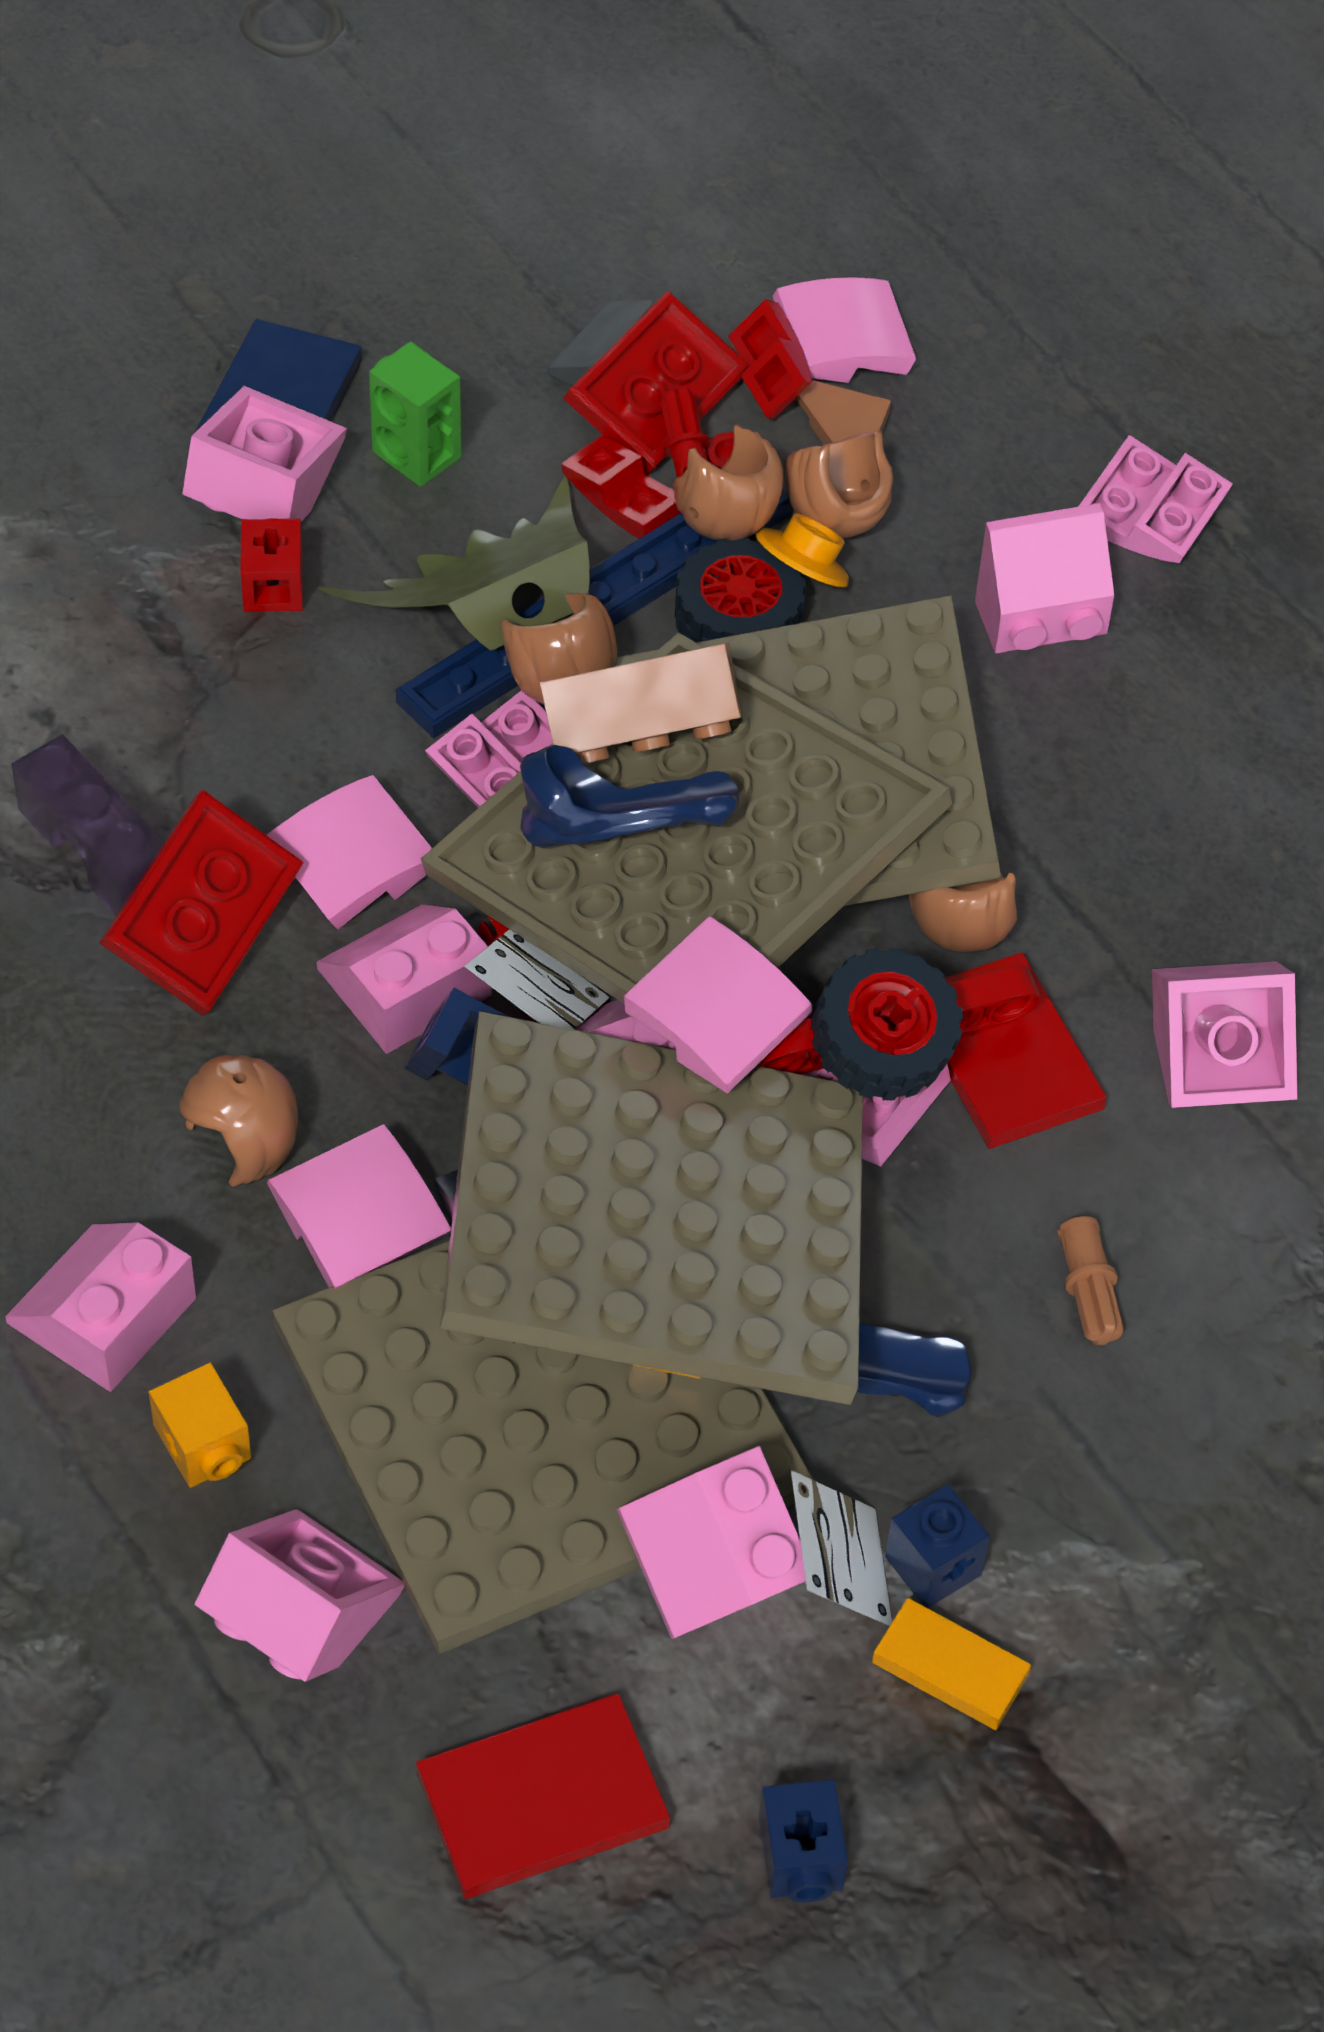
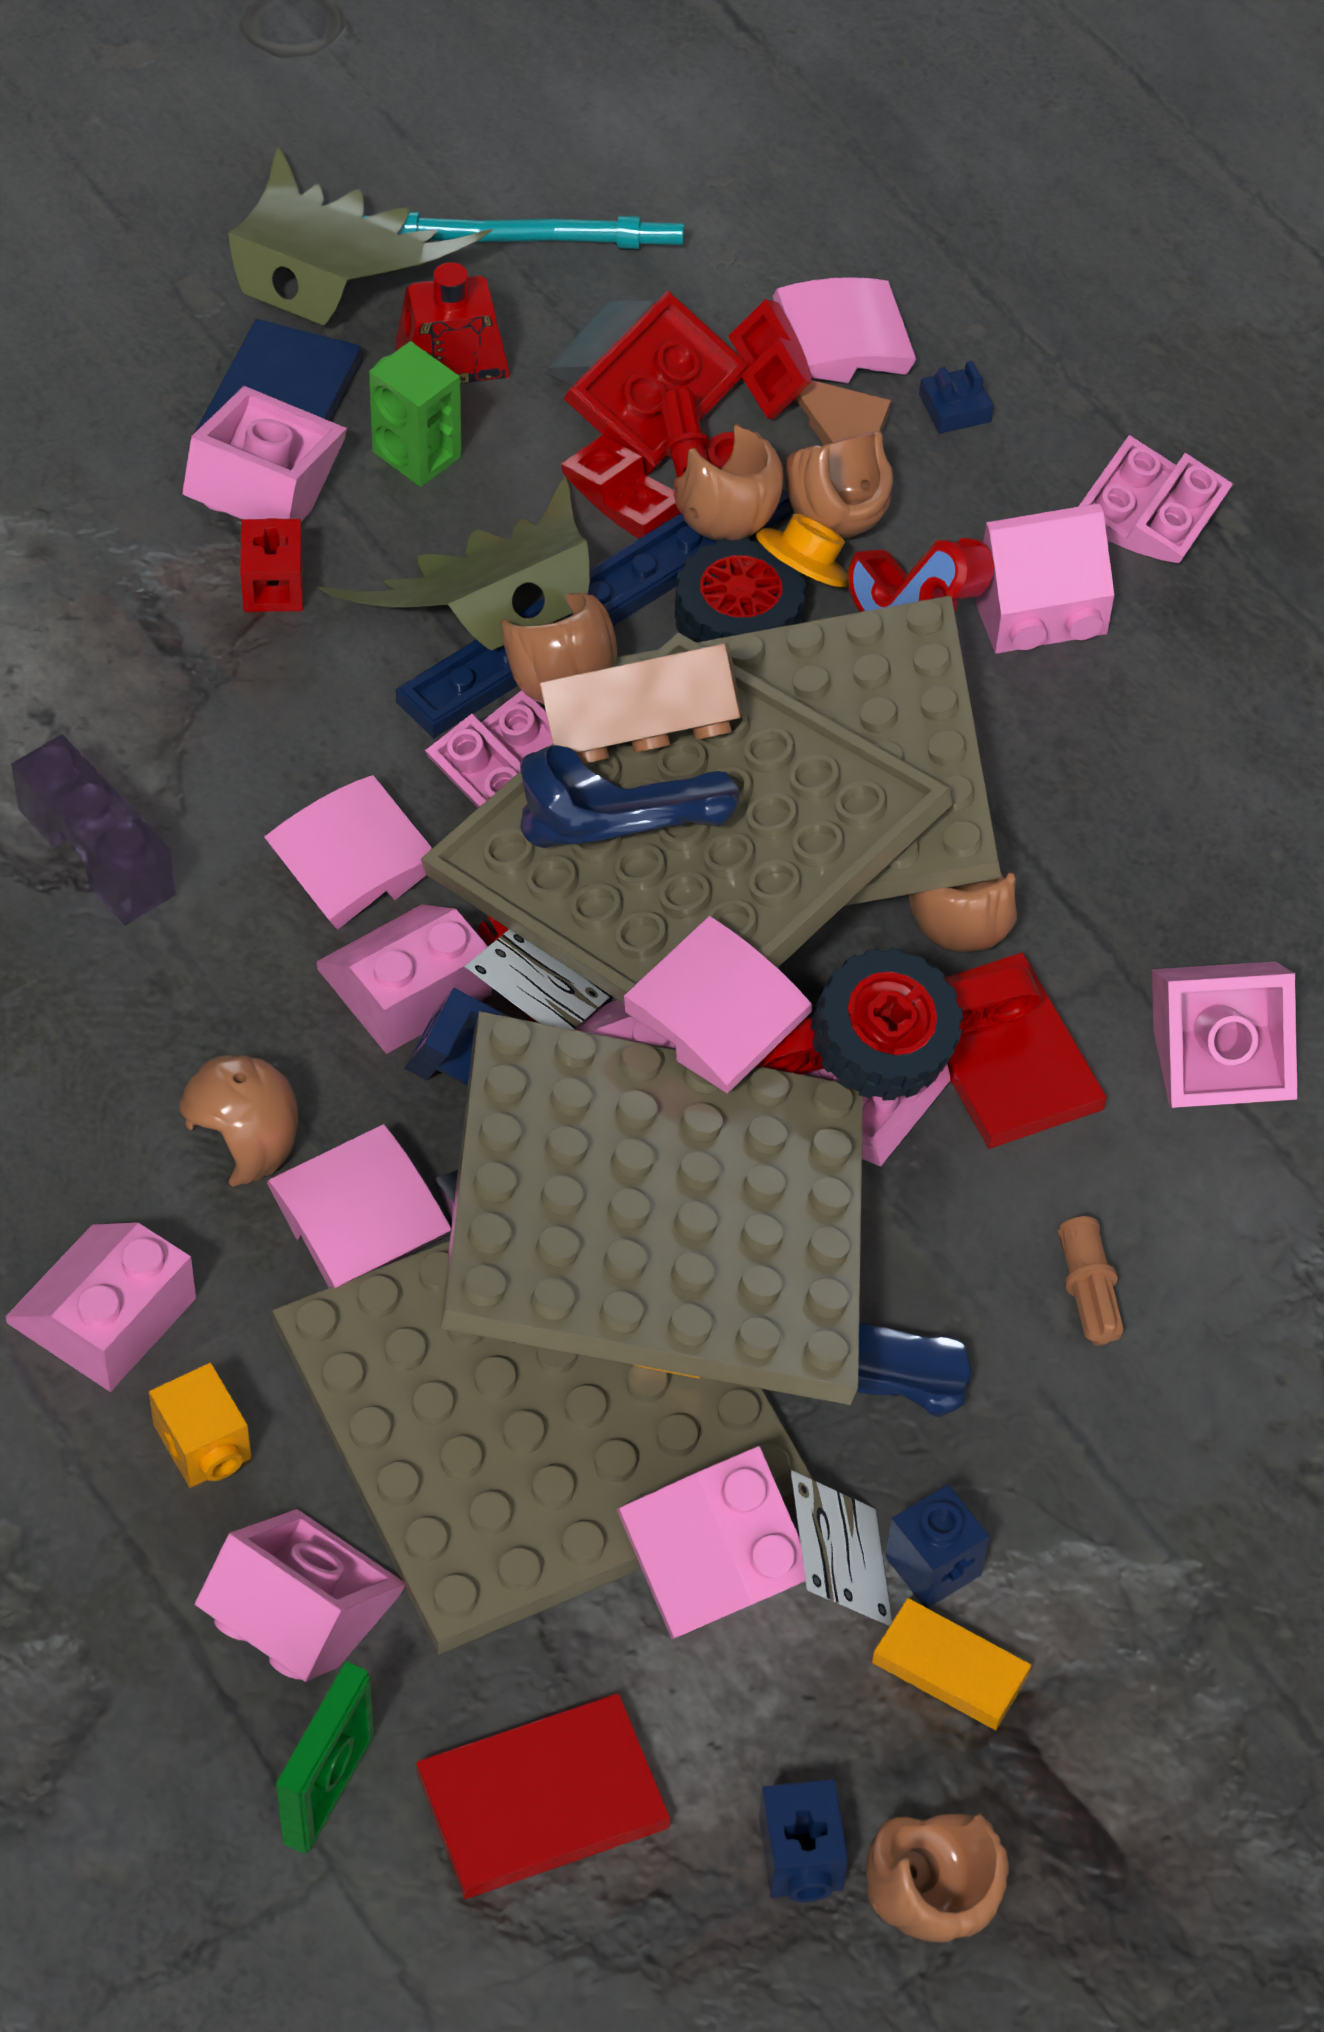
(201, 902): red tile -> none
(323, 244): none -> olive piece
(325, 1758): none -> green tile
(454, 324): none -> red torso
(627, 232): none -> teal bar
(937, 1875): none -> nougat piece
(944, 570): none -> red animal
(956, 398): none -> dark blue tile

